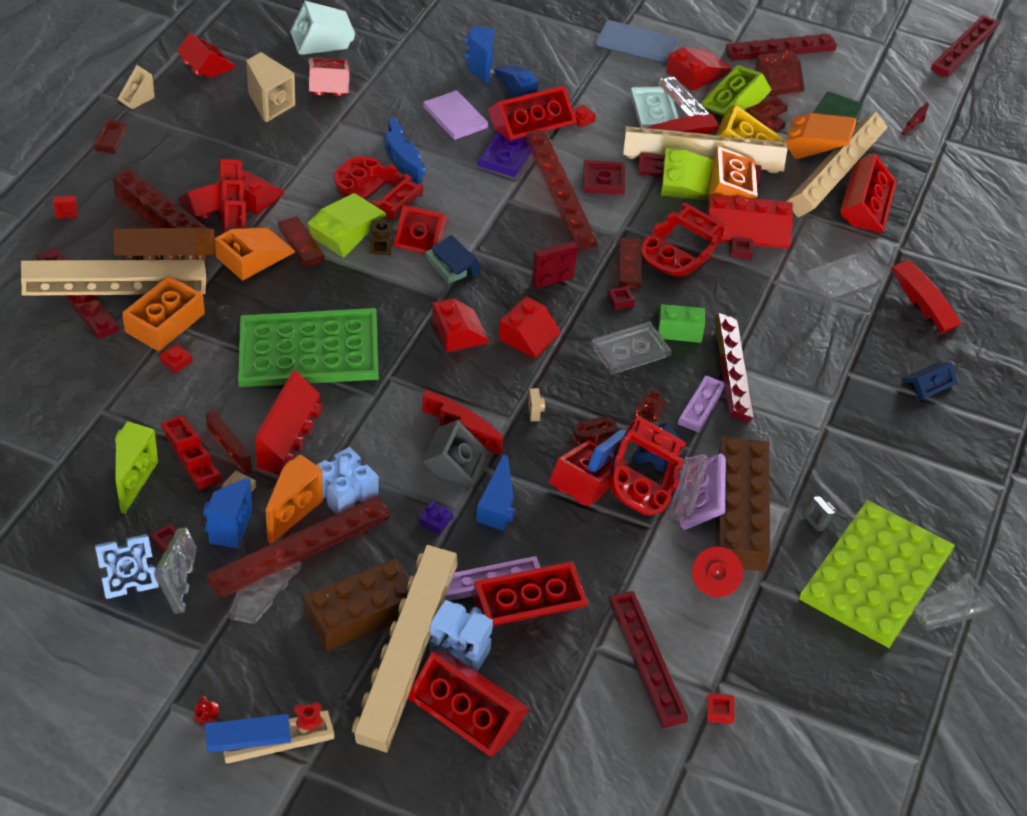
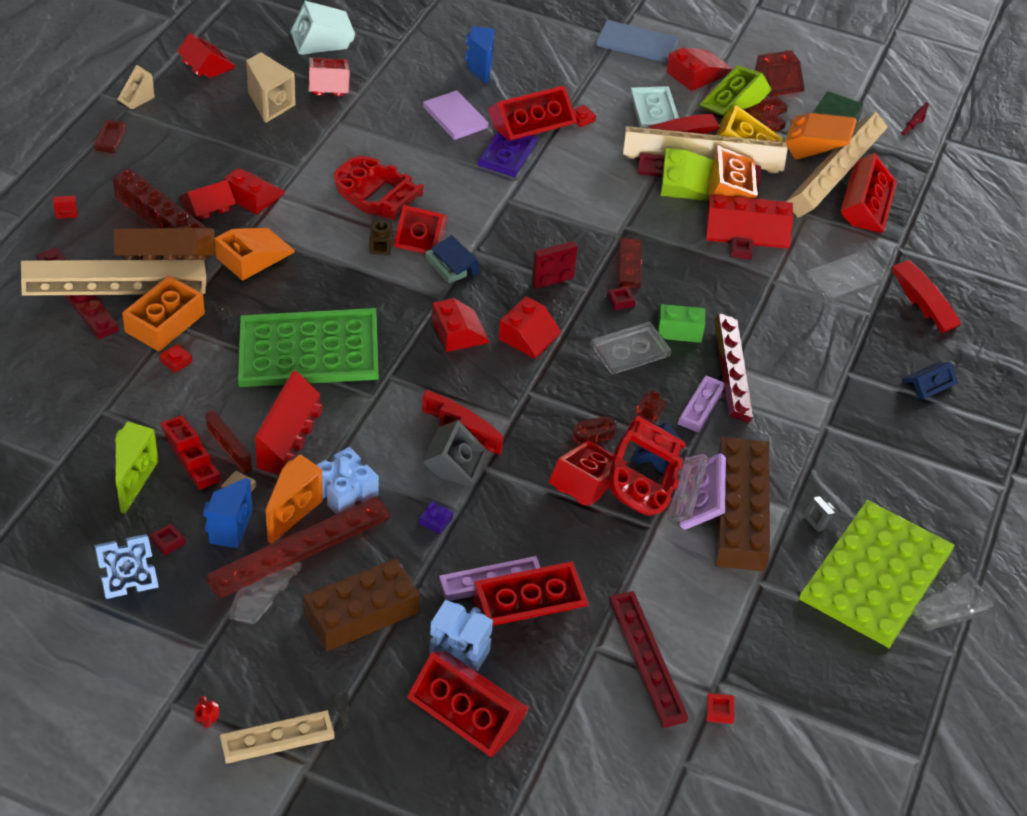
(173, 568): clear wing -> none
(231, 195): red slope -> none
(247, 733): blue tile -> none
(301, 241): clear red tile -> none
(308, 722): red plate -> none
(344, 223): lime slope -> none
(403, 153): blue slope -> none
(405, 650): tan brick -> none
(497, 501): blue slope -> none
(517, 80): blue slope -> none
(535, 404): tan plate -> none
(561, 190): clear red plate -> none
(604, 177): dark red plate -> none
(605, 452): blue tile -> none
(672, 259): red slope -> none
(681, 96): clear tile -> none
(717, 572): red piece -> none
(799, 45): dark red plate -> none
(964, 45): dark red plate -> none

